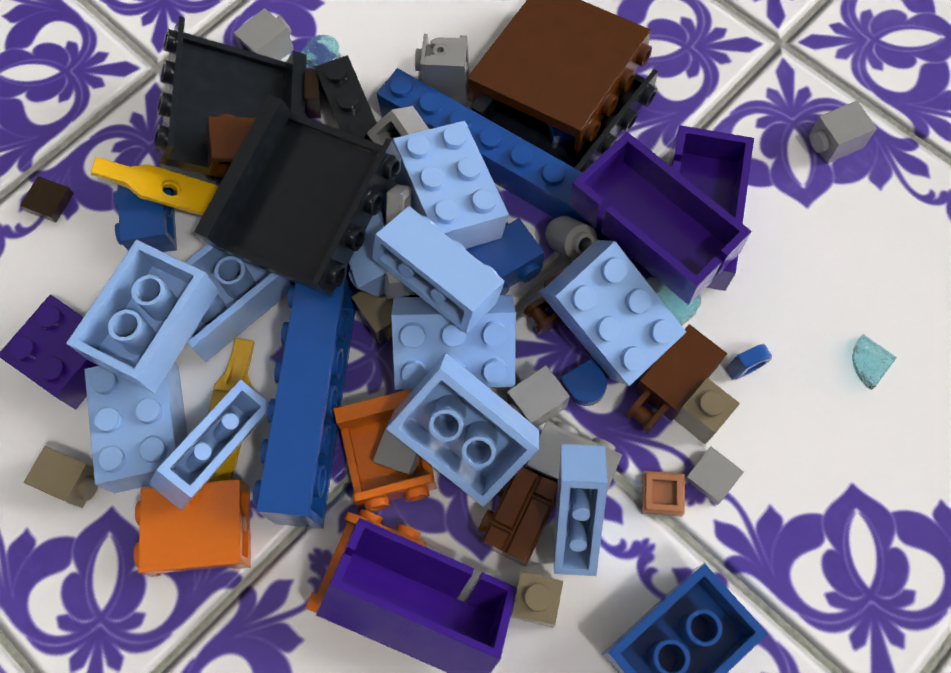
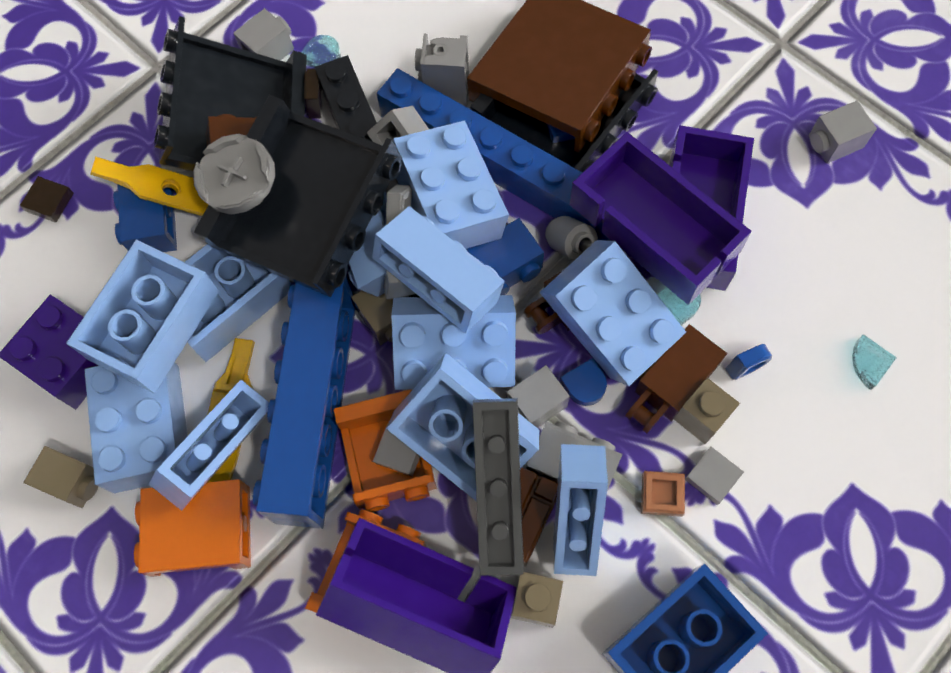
(234, 174): none -> light grey tile
(498, 486): none -> dark grey plate

